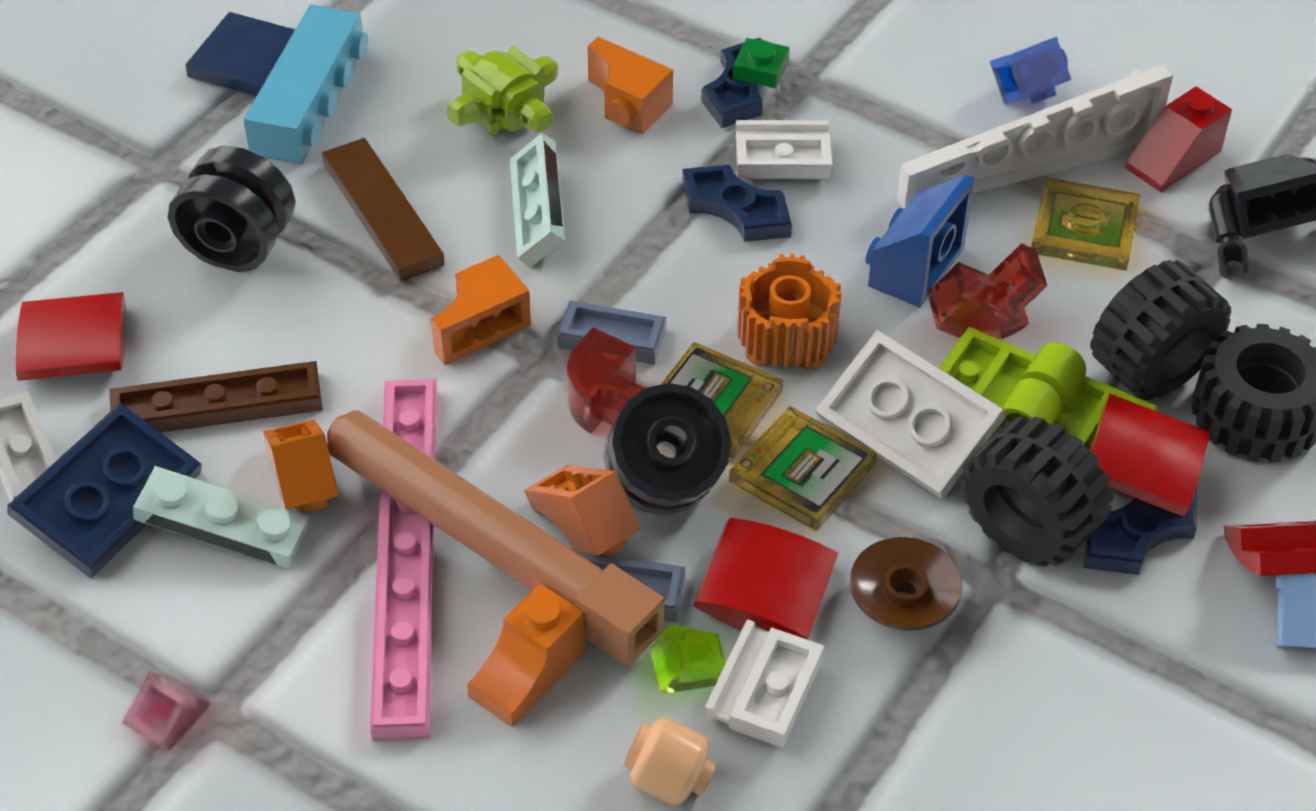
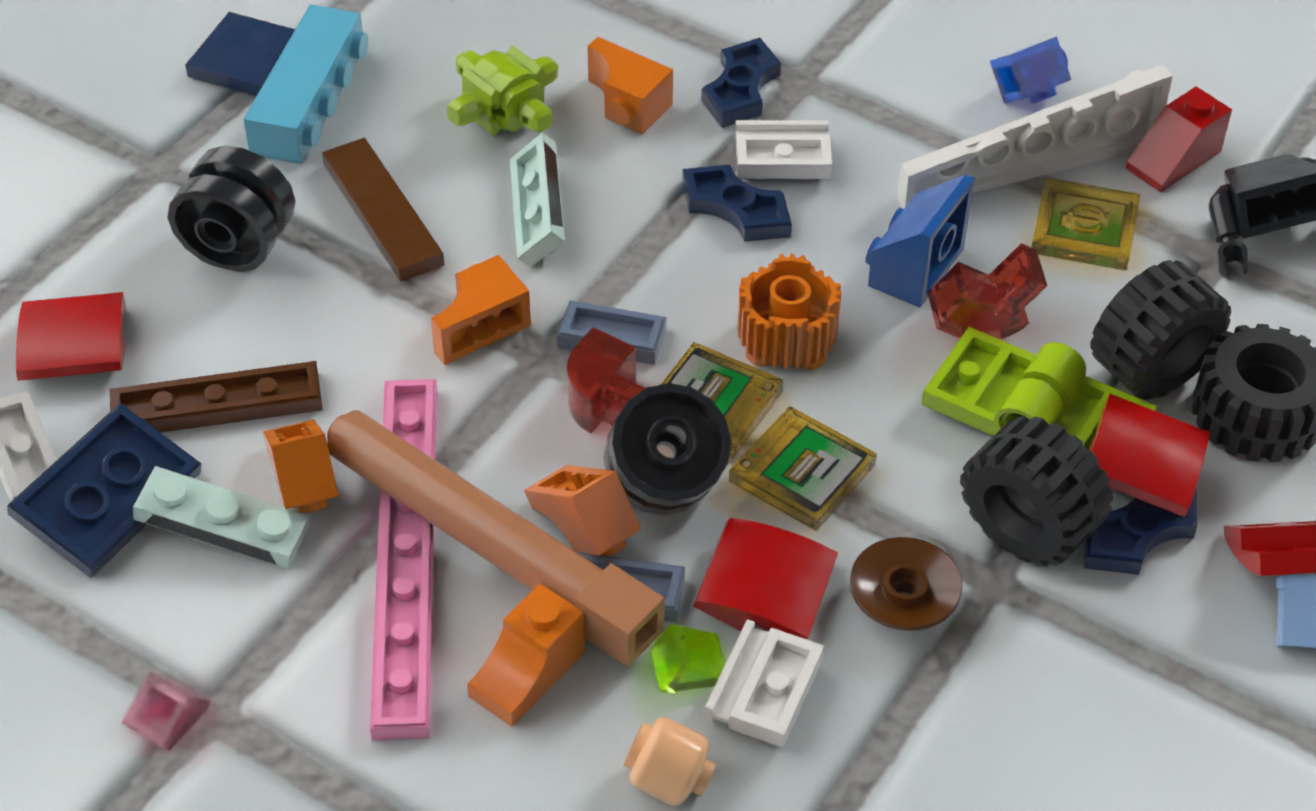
(761, 63): green plate -> none
(910, 413): white plate -> none

